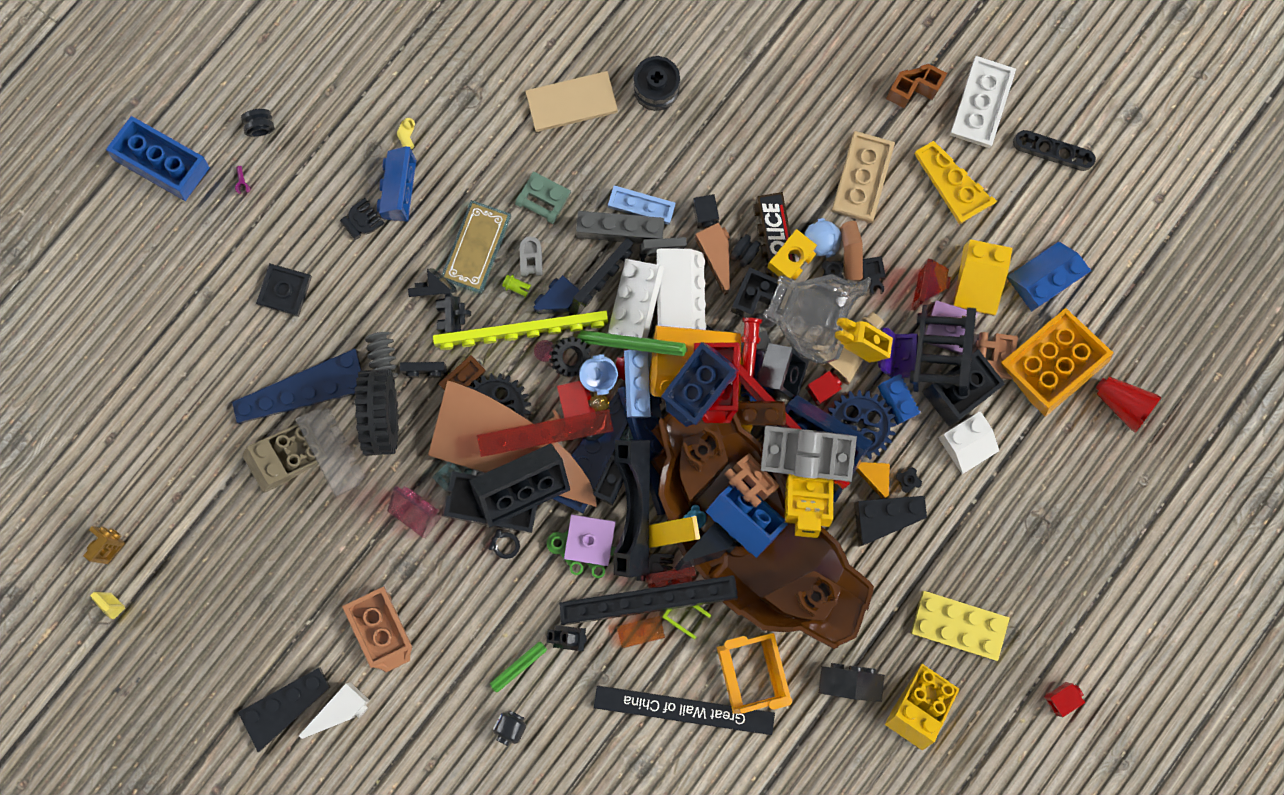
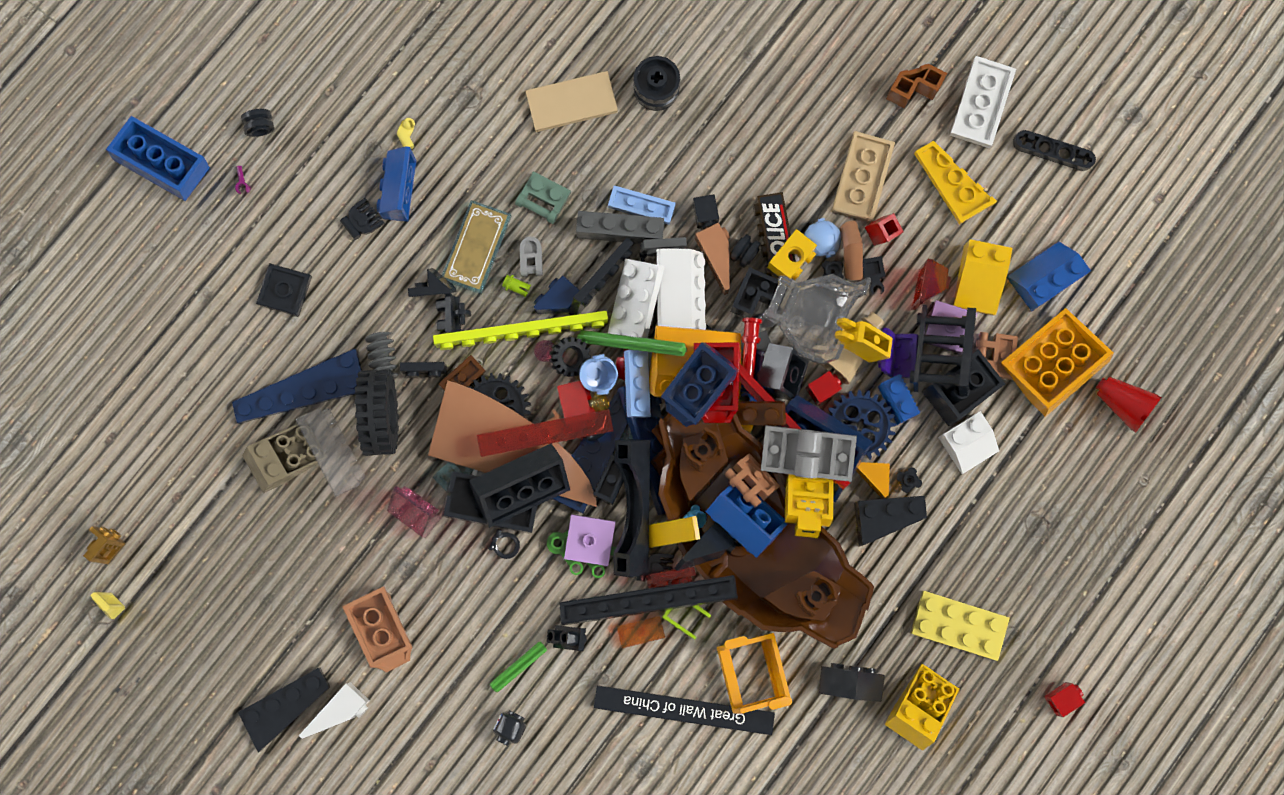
(884, 229): none -> red brick

